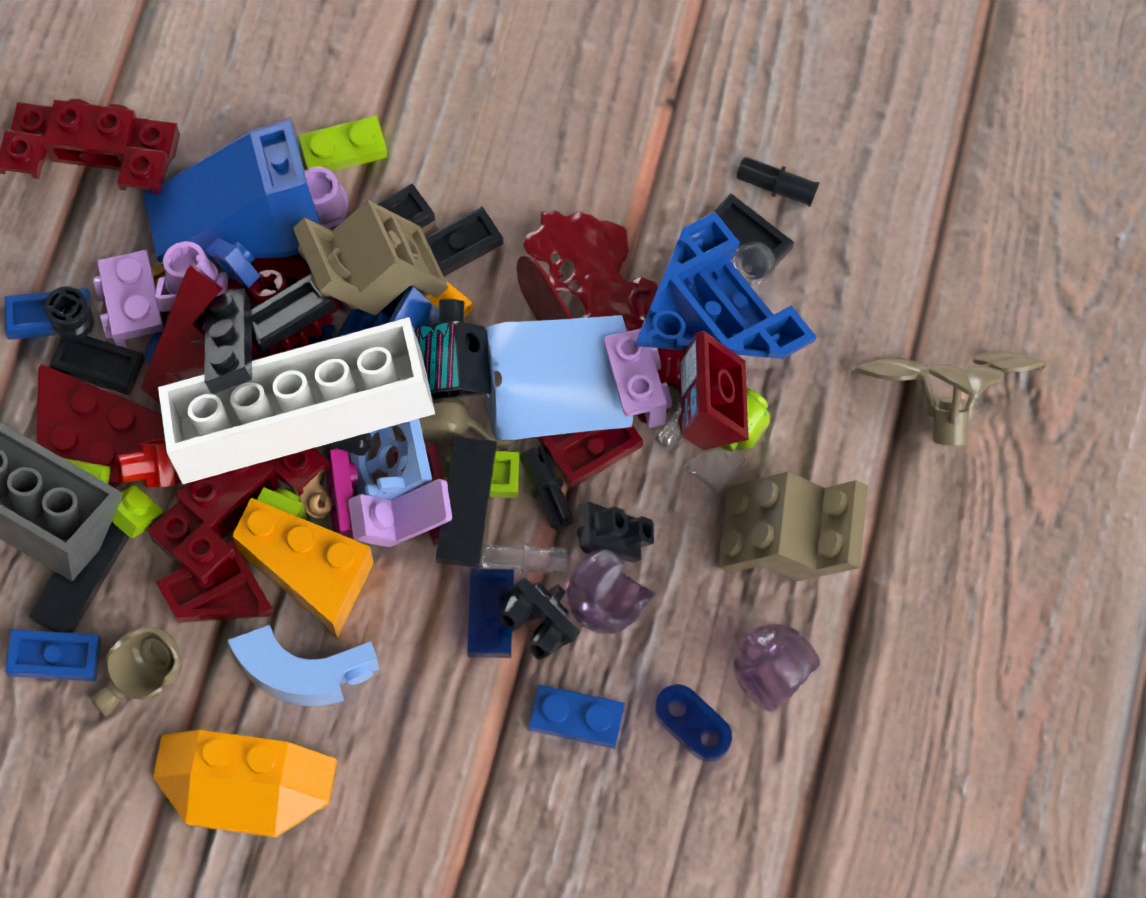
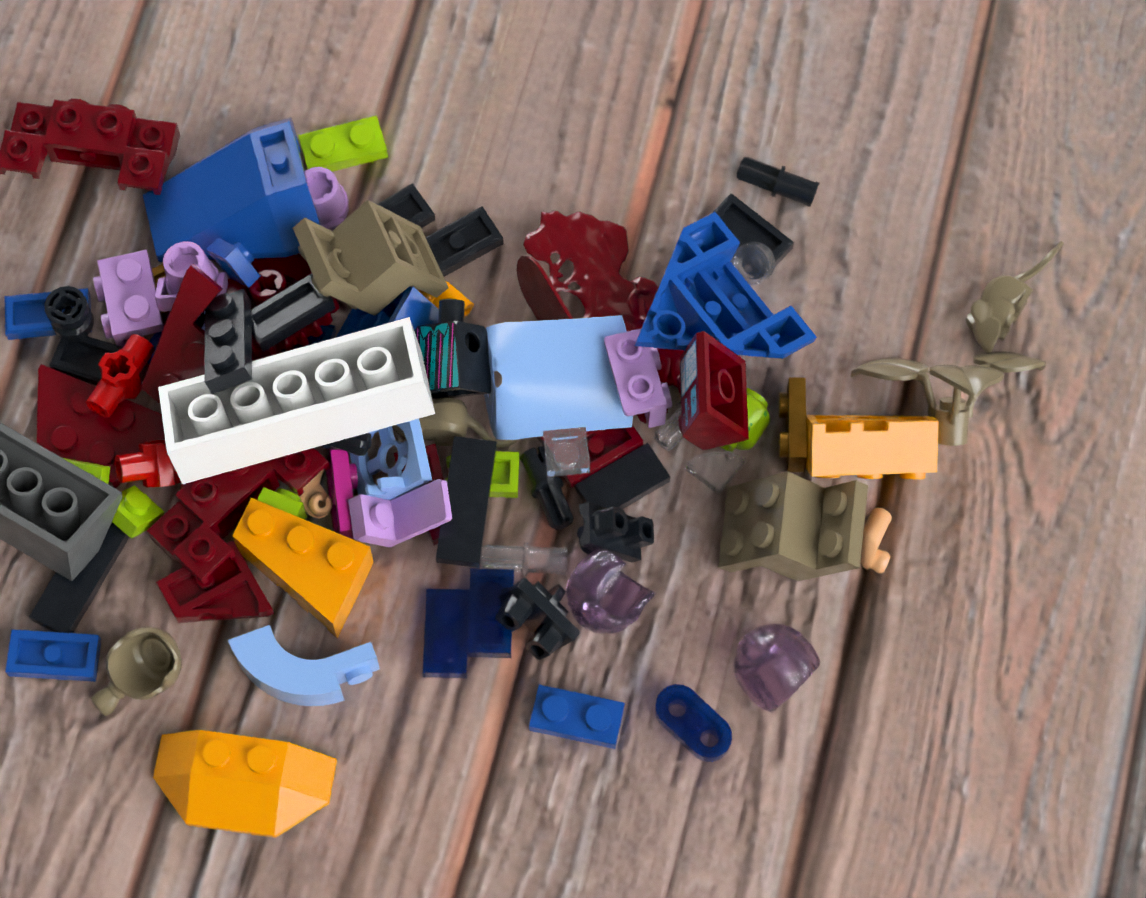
(120, 376): none -> red axle
(446, 633): none -> clear blue plate
(566, 452): none -> clear plate
(624, 480): none -> black tile
(793, 408): none -> pearl gold plate
(871, 446): none -> light orange wedge
(873, 533): none -> light nougat arm
(1002, 304): none -> dark tan animal

